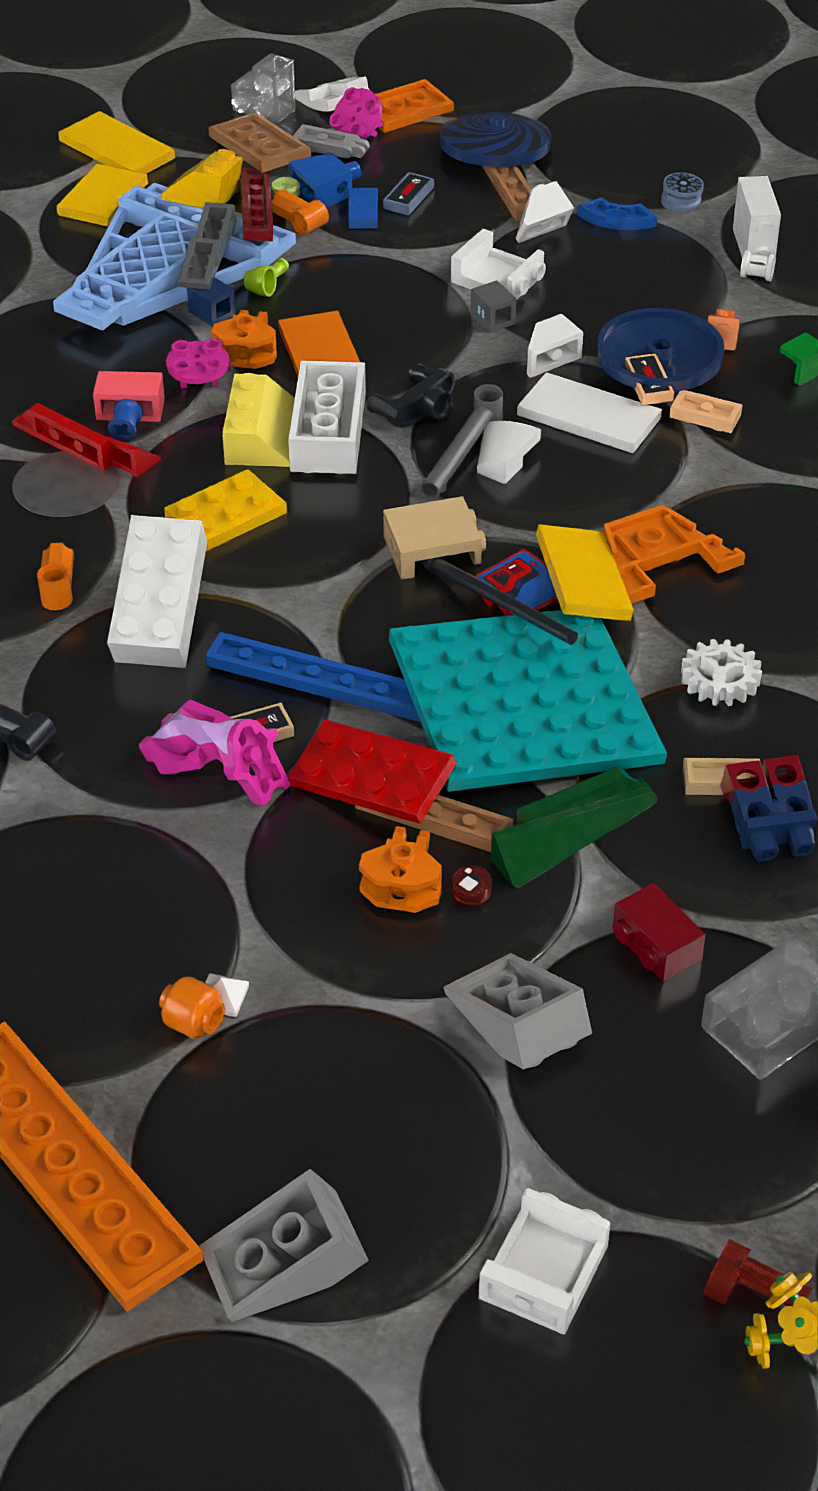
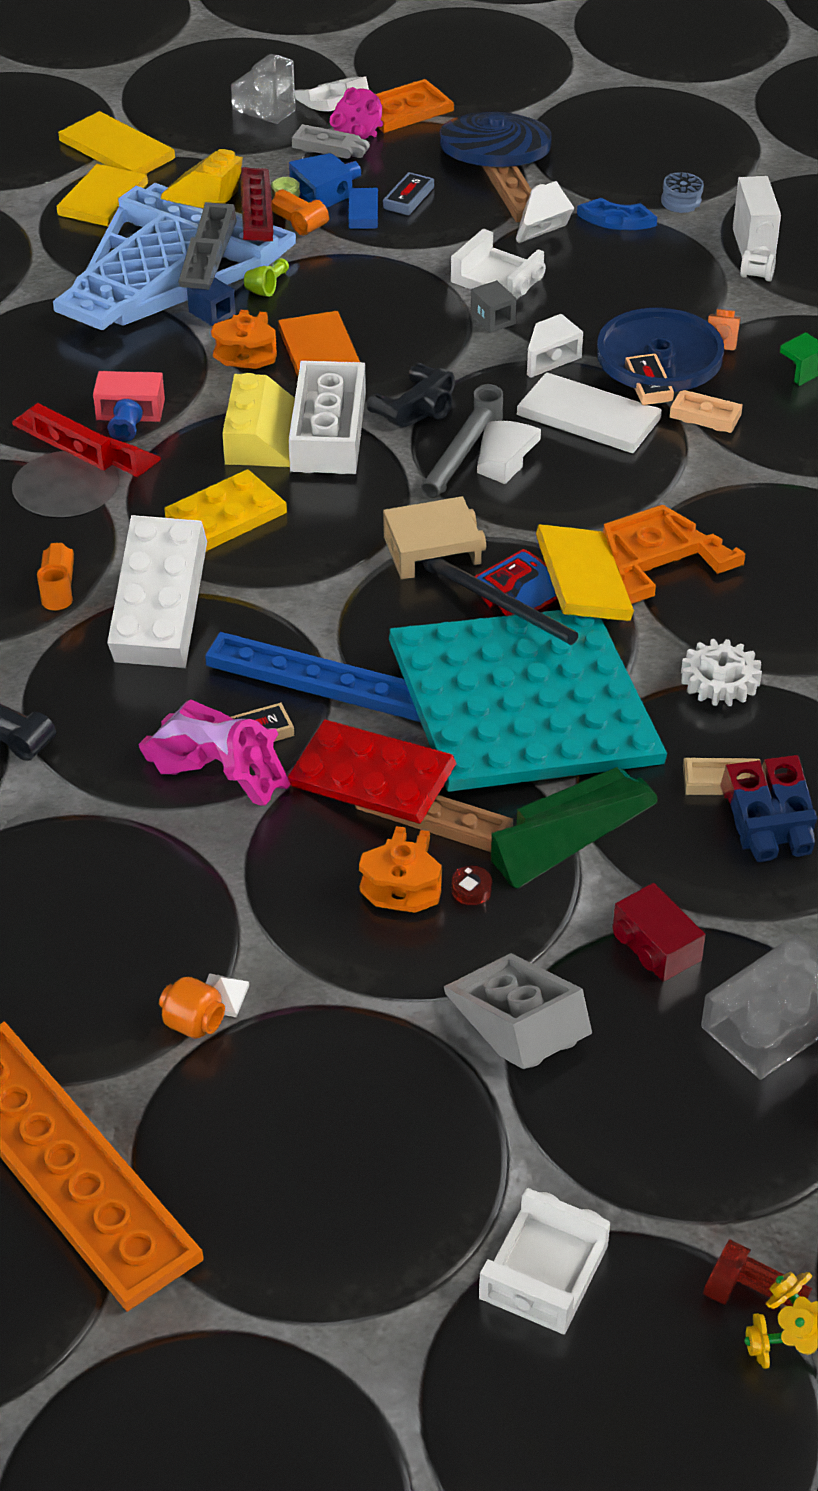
(197, 361): dark pink plate -> none
(259, 142): medium nougat tile -> none
(283, 1249): light grey slope -> none

